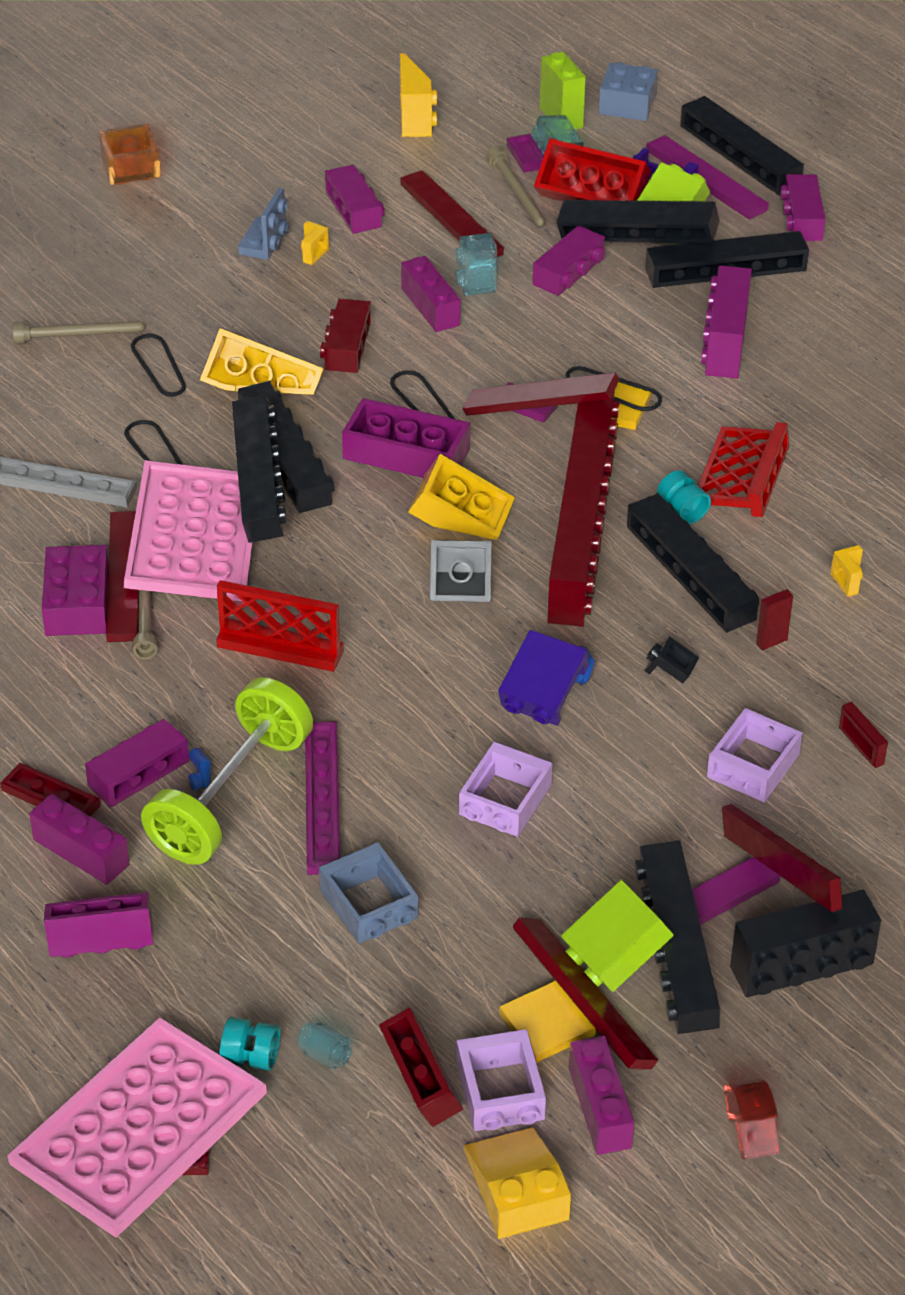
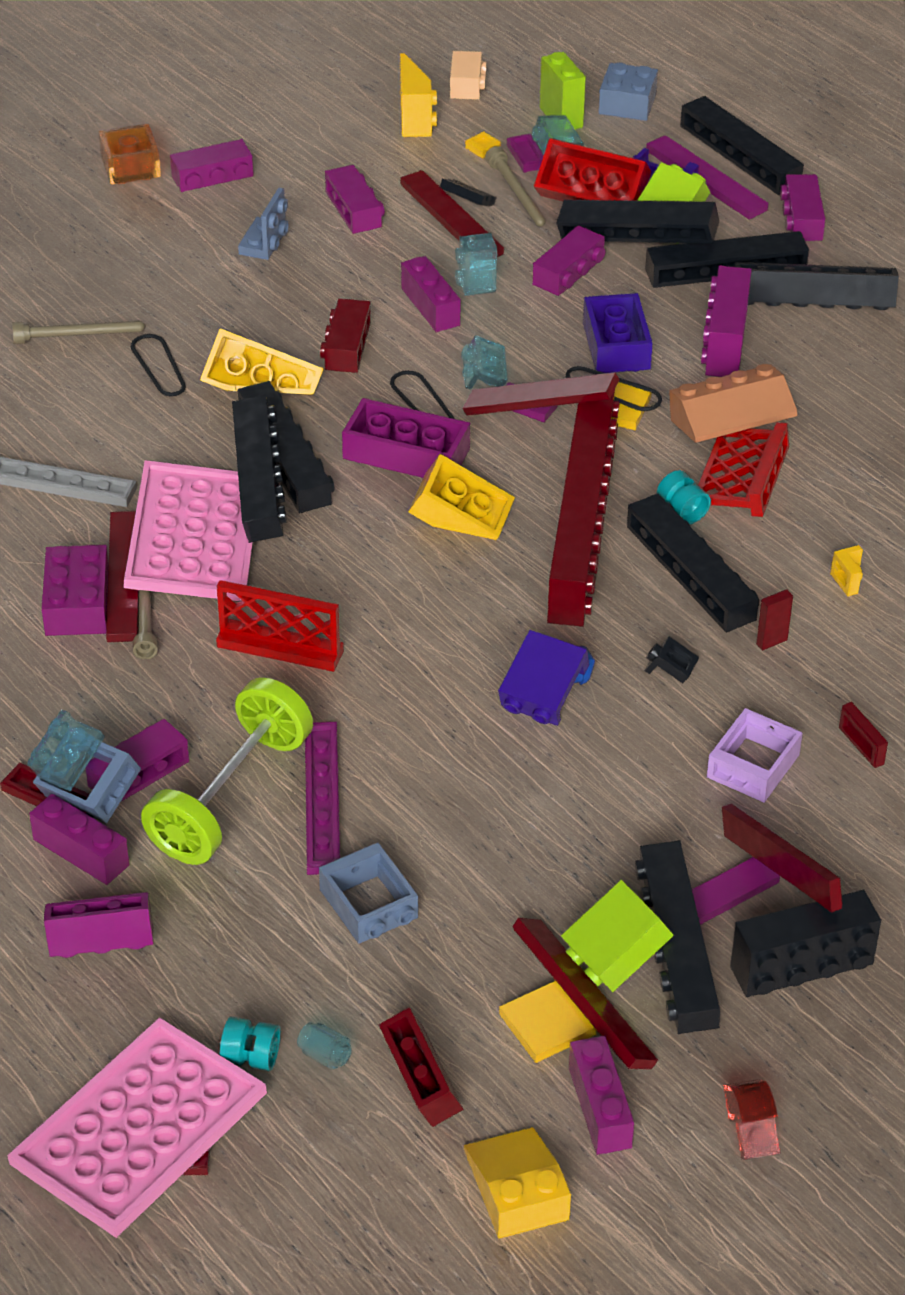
(65, 751): none -> clear light blue bracket
(108, 790): none -> sand blue window
(160, 433): black piece -> none
(203, 766): blue arm -> none
(211, 165): none -> magenta brick
(315, 242): yellow bracket -> none
(460, 571): slope -> none
(467, 75): none -> light nougat brick
(467, 192): none -> black tile
(481, 144): none -> yellow tile
(484, 362): none -> clear light blue bracket
(495, 1052): lavender window -> none
(502, 762): lavender window -> none
(617, 333): none -> dark purple brick
(731, 403): none -> nougat slope
(822, 285): none -> black brick

